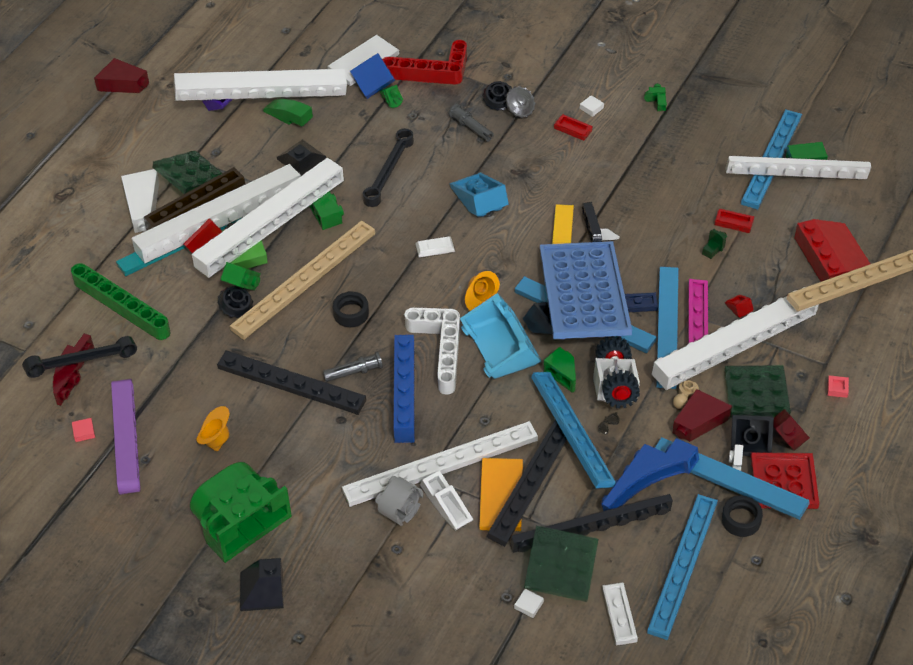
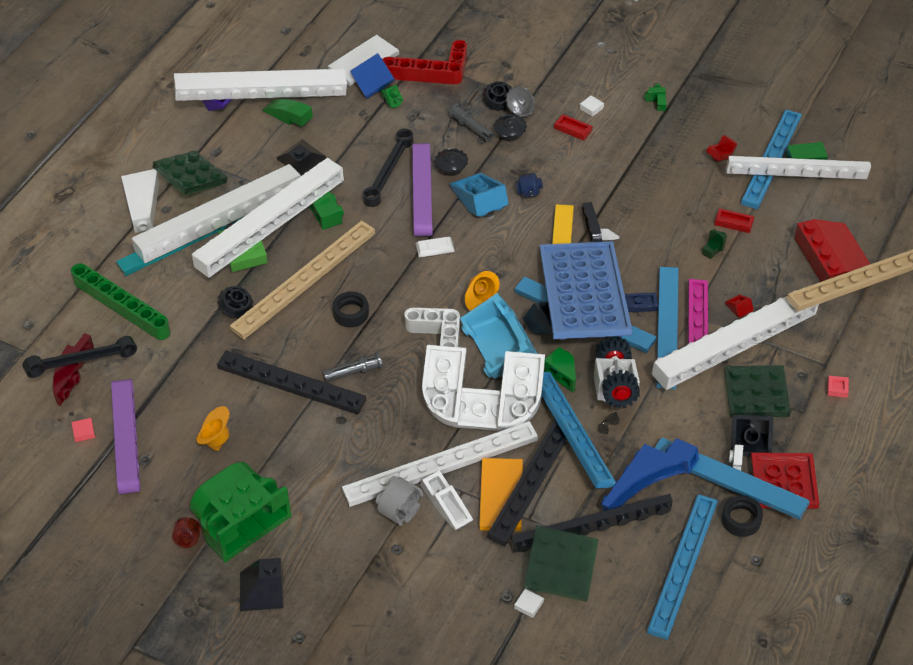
(121, 77): dark red slope -> none
(186, 532): none -> clear red head
(202, 194): dark brown brick -> none
(203, 235): red tile -> none
(240, 276): green brick -> none
(404, 389): blue brick -> none
(422, 190): none -> medium lavender beam
(451, 161): none -> black piece
(480, 407): none -> white plate
(510, 126): none -> black piece
(529, 185): none -> dark blue head
(619, 614): white tile -> none
(685, 392): tan plate -> none
(700, 416): dark red slope -> none
(722, 150): none -> red bracket
(789, 430): dark red slope -> none

